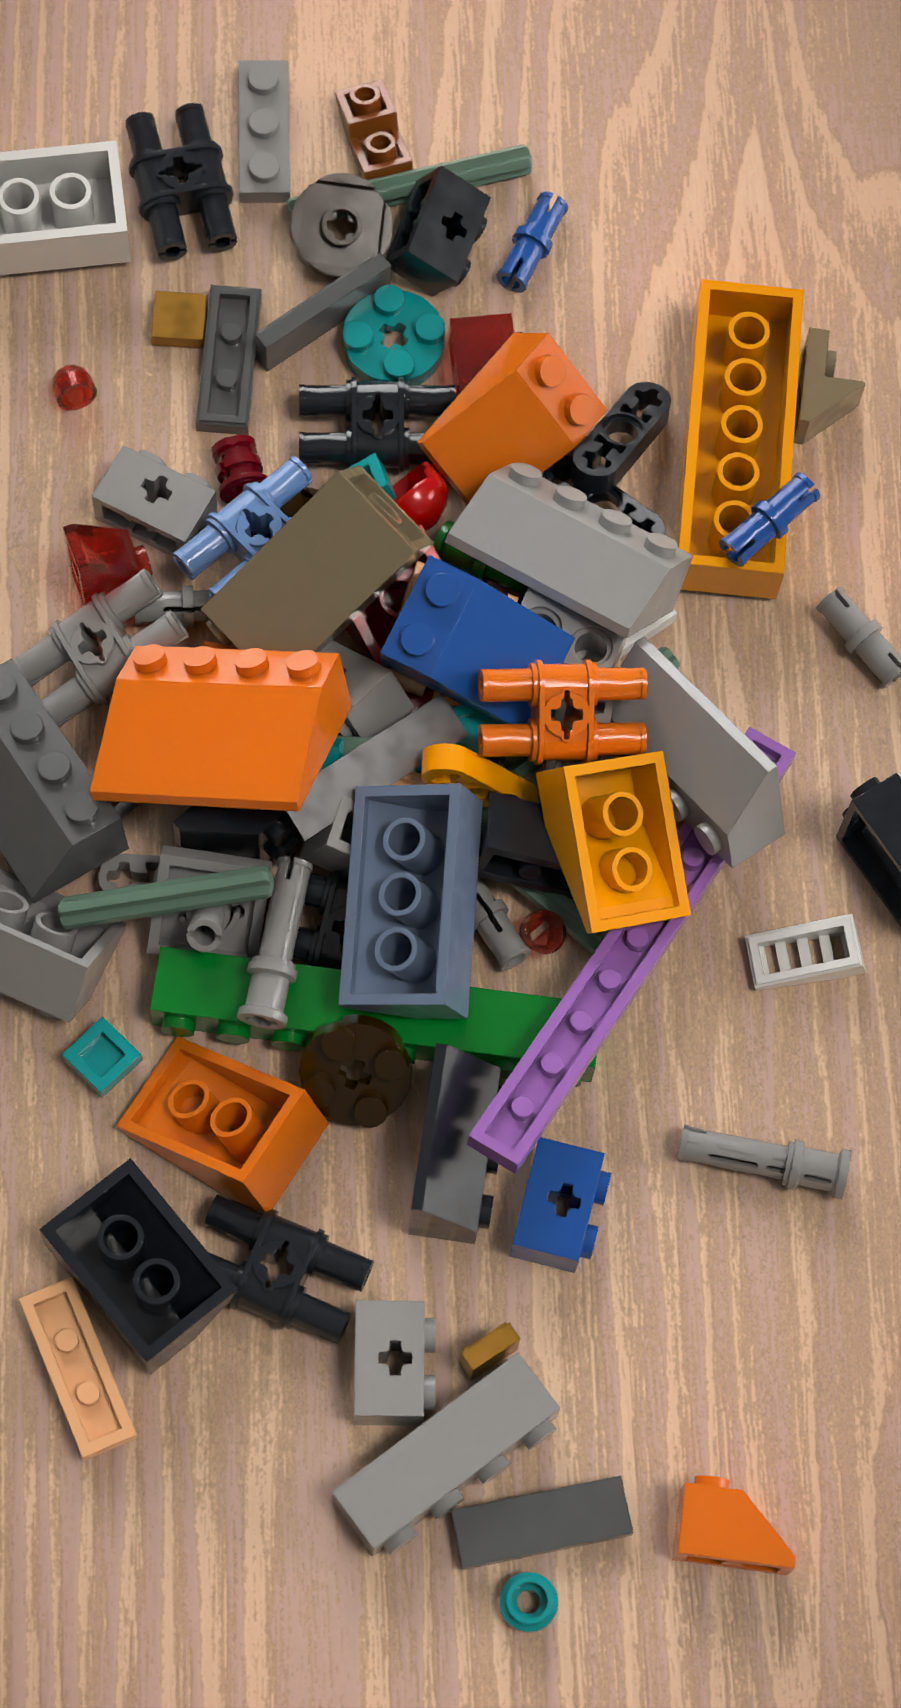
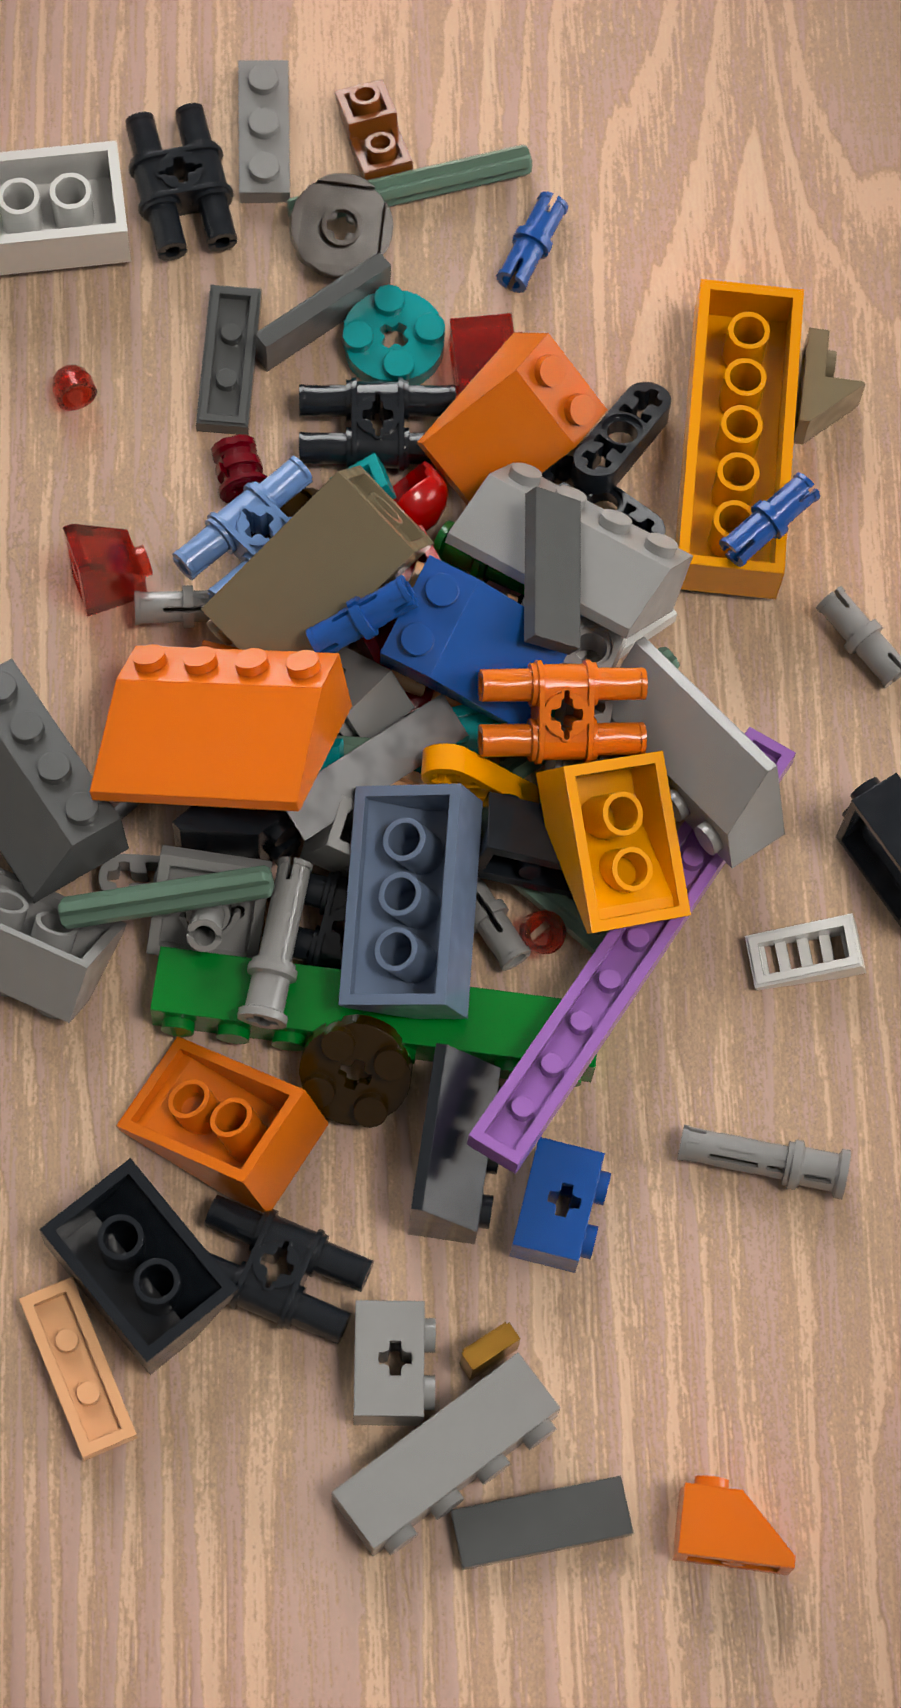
(77, 641): light grey pin -> none
(102, 1057): teal plate -> none
(135, 499): light grey brick -> none
(179, 319): pearl gold tile -> none
(363, 616): none -> blue pin
(438, 231): black brick -> none
(534, 1584): teal plate -> none
(552, 570): none -> dark grey tile

